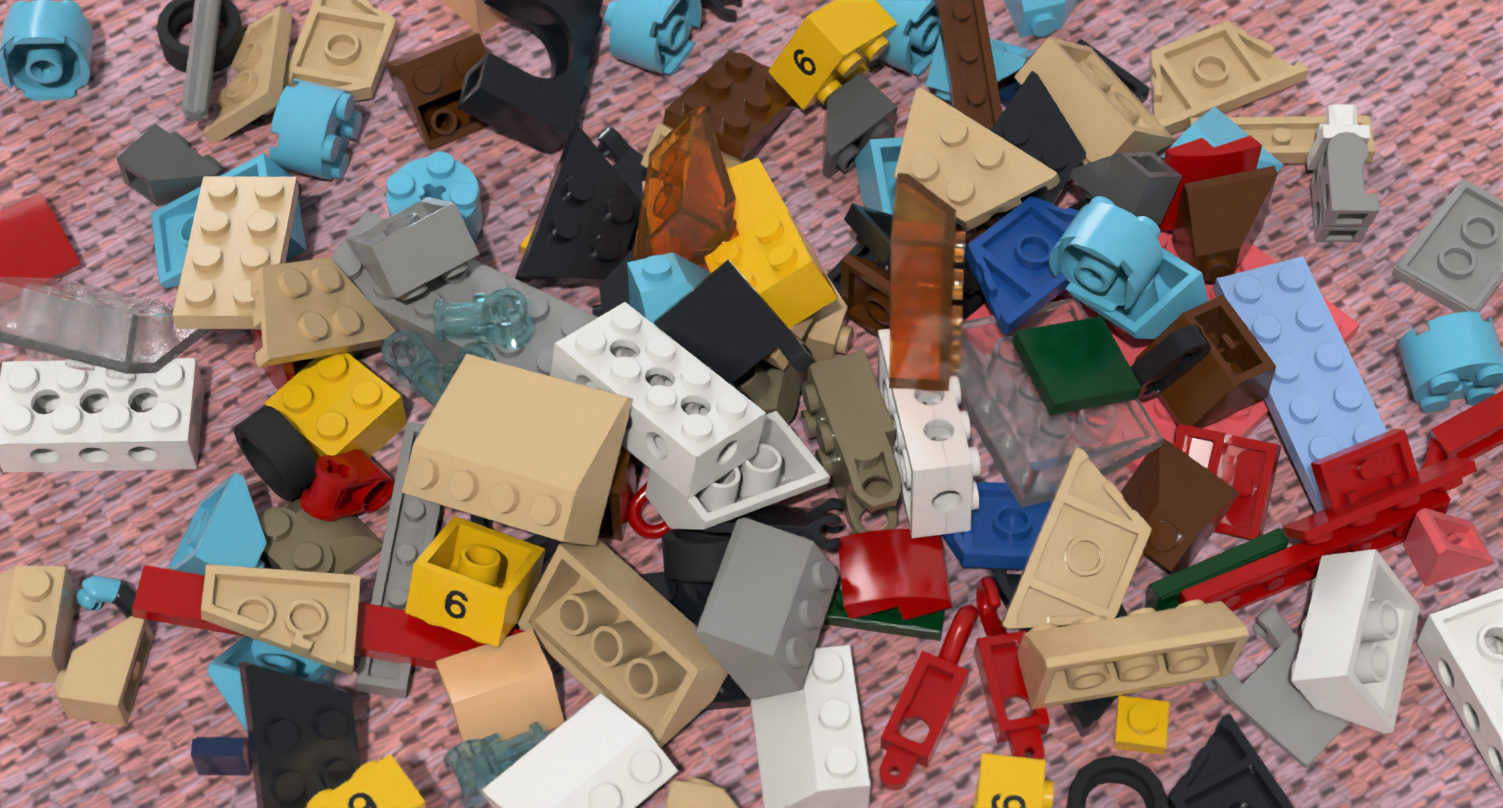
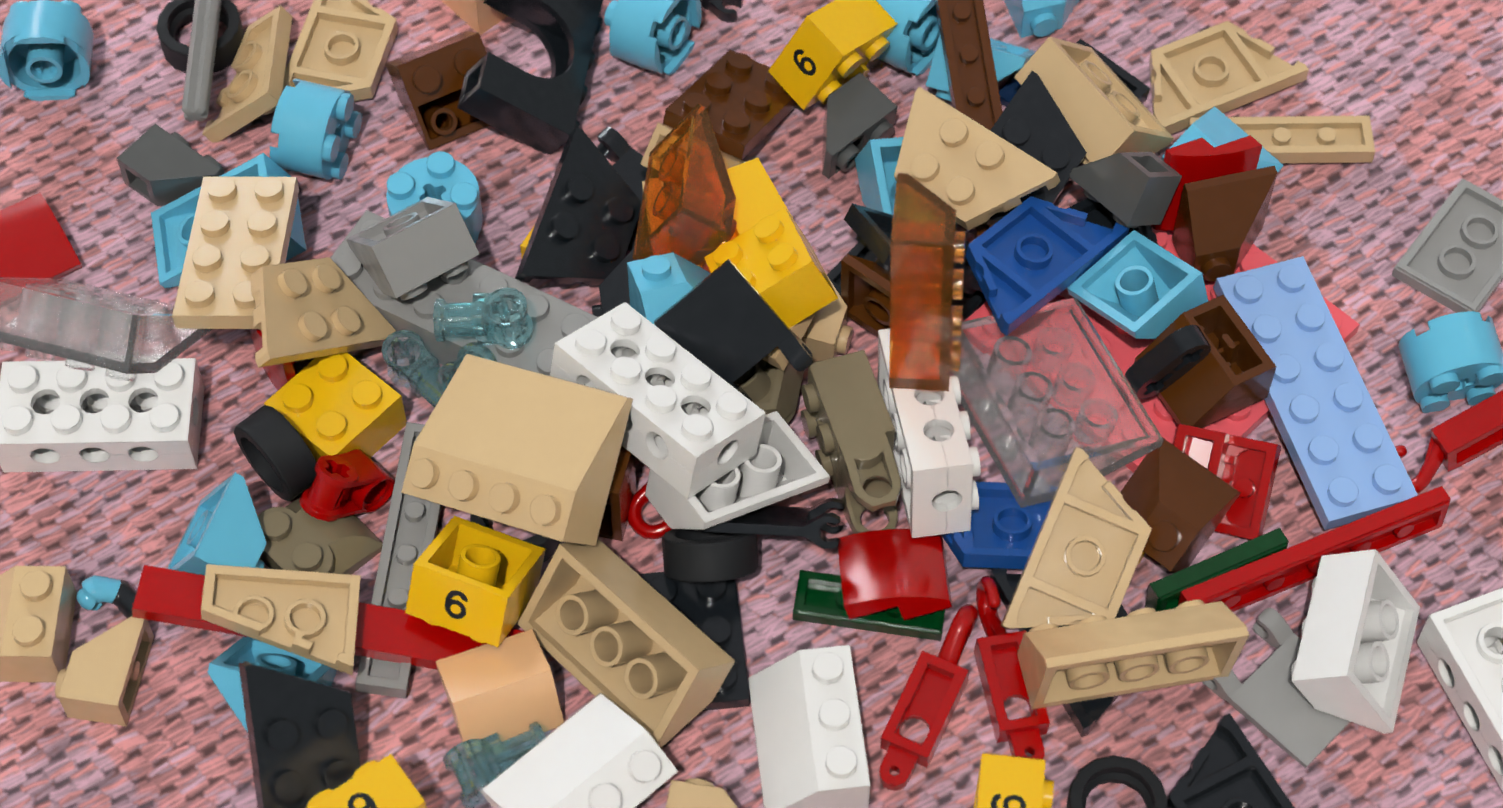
(221, 756): dark blue tile -> none
(767, 608): light grey slope -> none
(1076, 365): dark green tile -> none
(1107, 255): medium azure brick -> none
(1141, 725): yellow plate -> none
(1338, 195): light grey hips -> none
(1371, 479): red bracket -> none
(1444, 546): coral slope -> none

